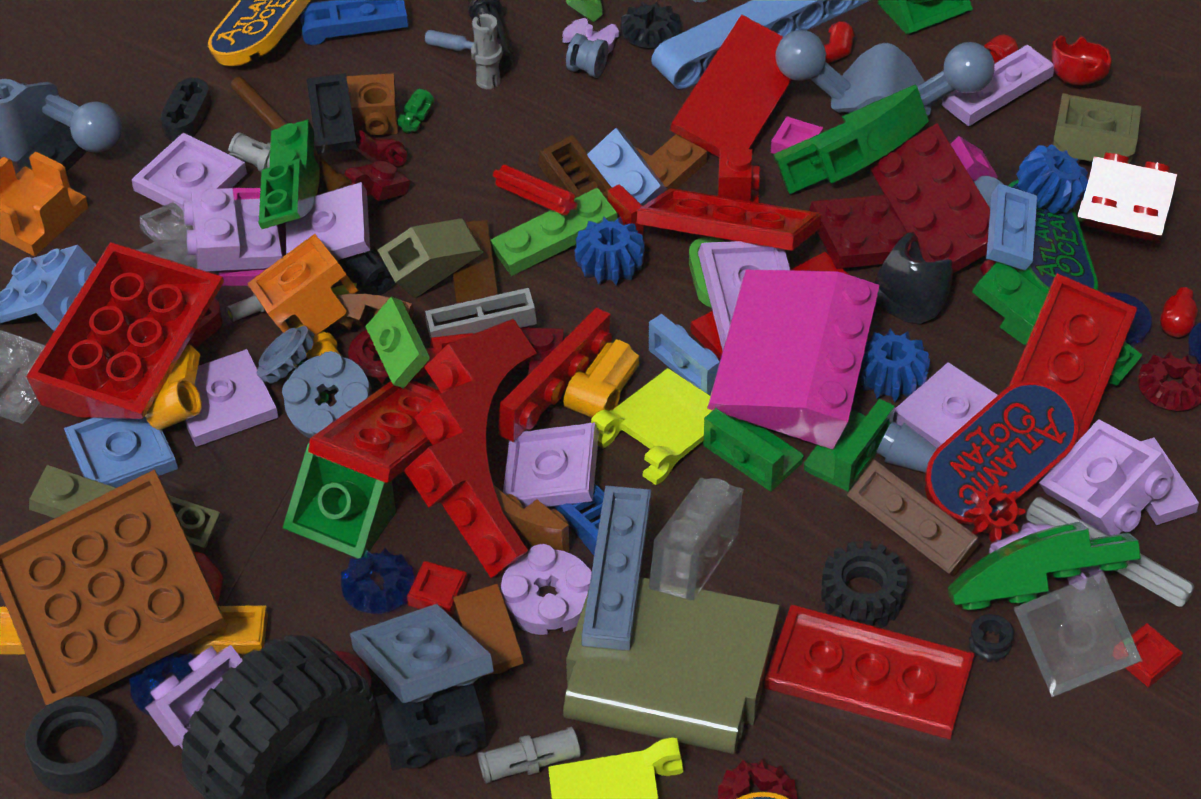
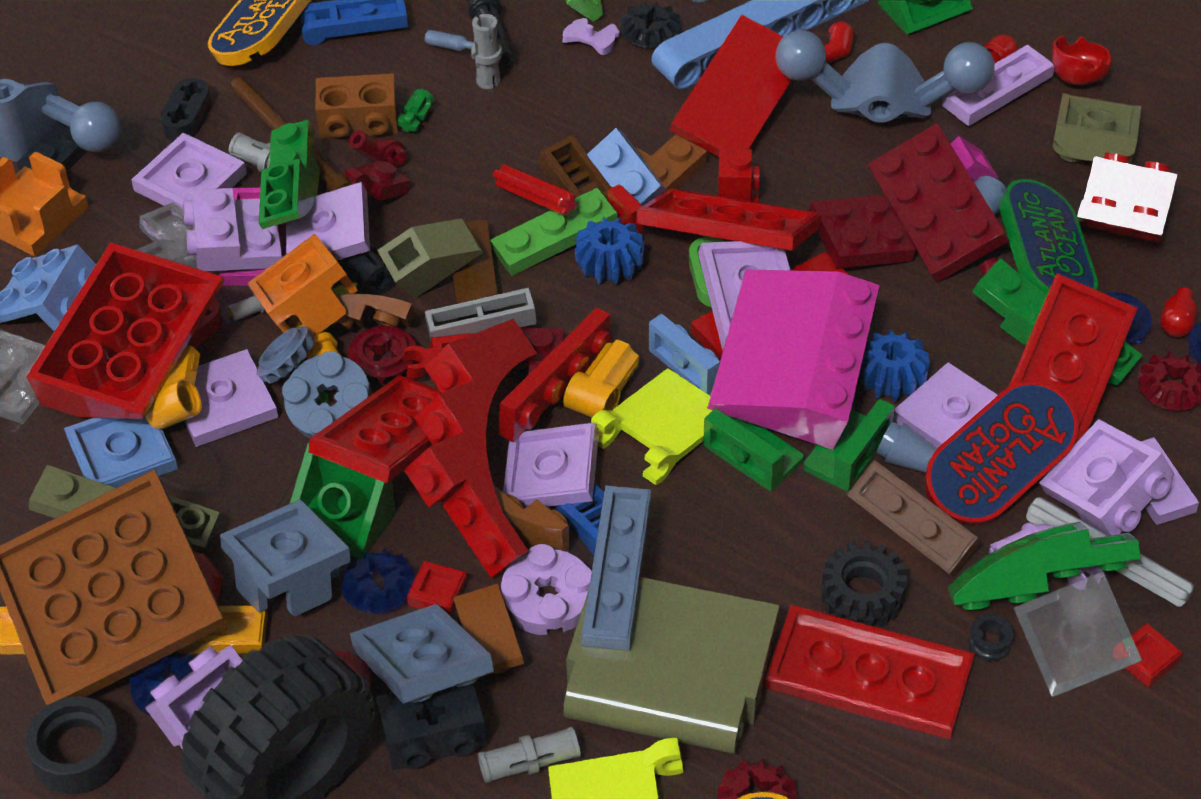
(288, 554): none -> sand blue panel
(331, 113): black plate -> none
(397, 342): bright green plate -> none
(587, 55): sand blue wheel -> none
(696, 538): clear brick -> none
(793, 132): dark pink plate -> none
(855, 143): green slope -> none
(911, 286): black piece -> none
(1005, 518): red gear -> none
(1011, 227): medium blue plate -> none
(1053, 178): blue gear -> none

